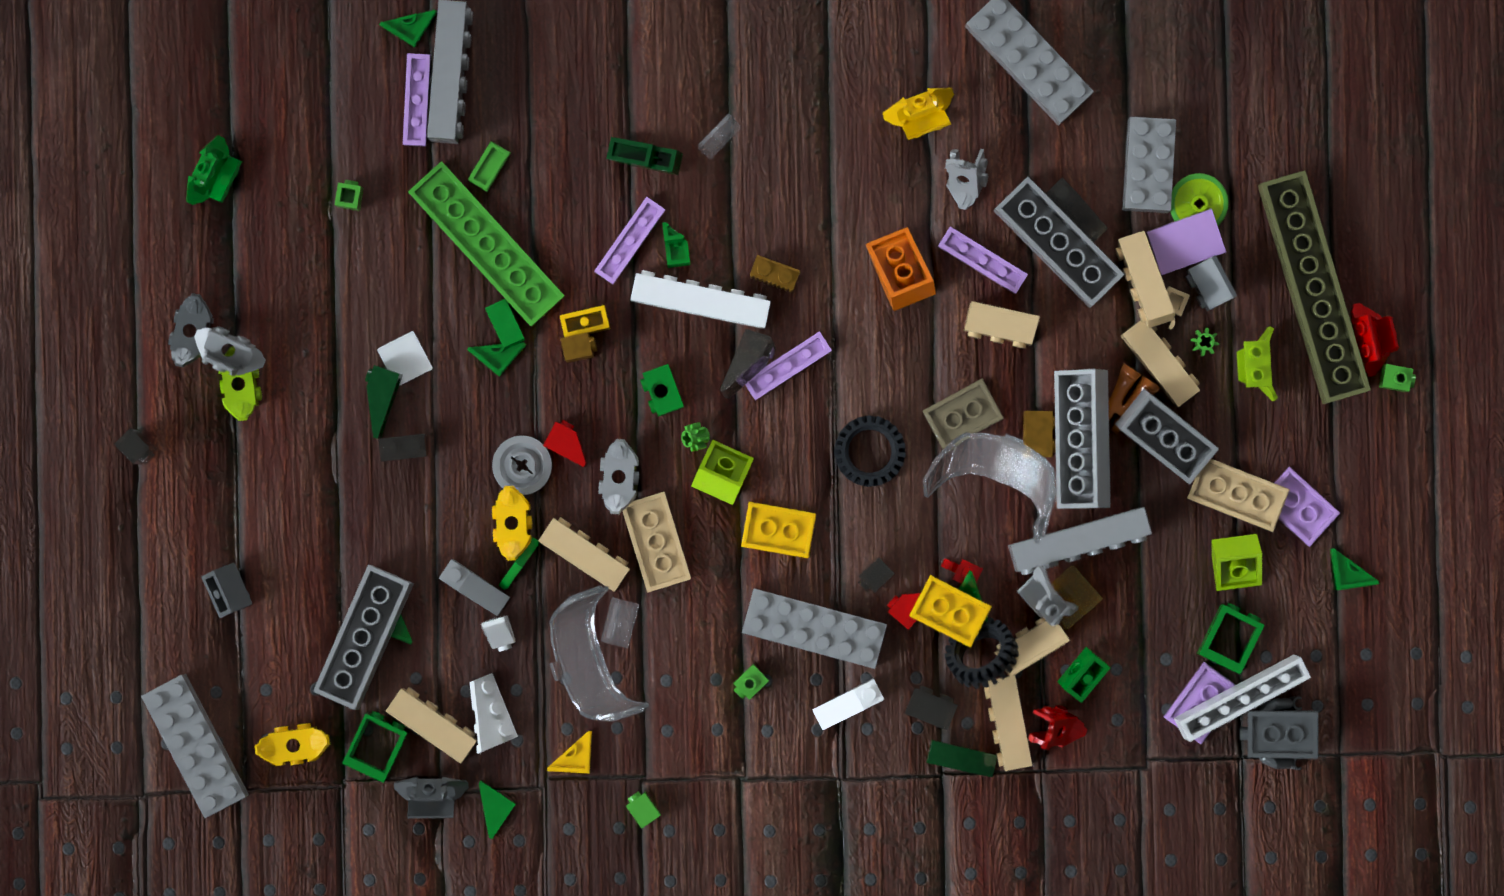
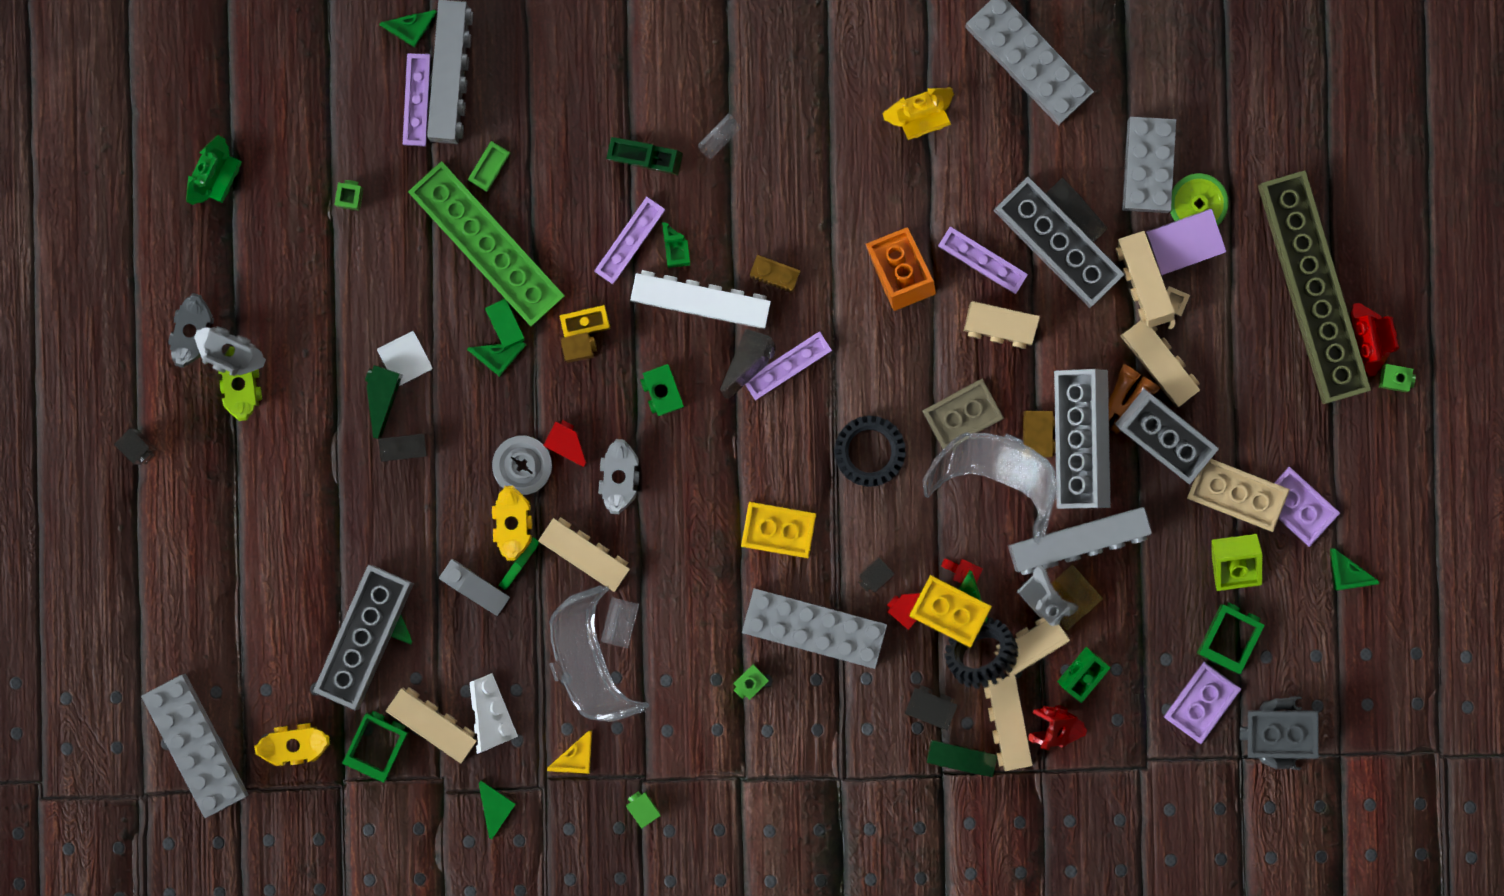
(226, 590): dark grey brick -> none
(431, 796): dark grey piece -> none
(499, 633): white slope -> none
(656, 542): tan plate -> none
(695, 436): bright green gear -> none
(722, 472): lime slope -> none
(848, 704): white slope -> none
(966, 192): light grey piece -> none
(1198, 340): bright green gear -> none
(1210, 283): dark grey slope -> none
(1242, 697): white brick -> none
(1255, 364): lime piece -> none

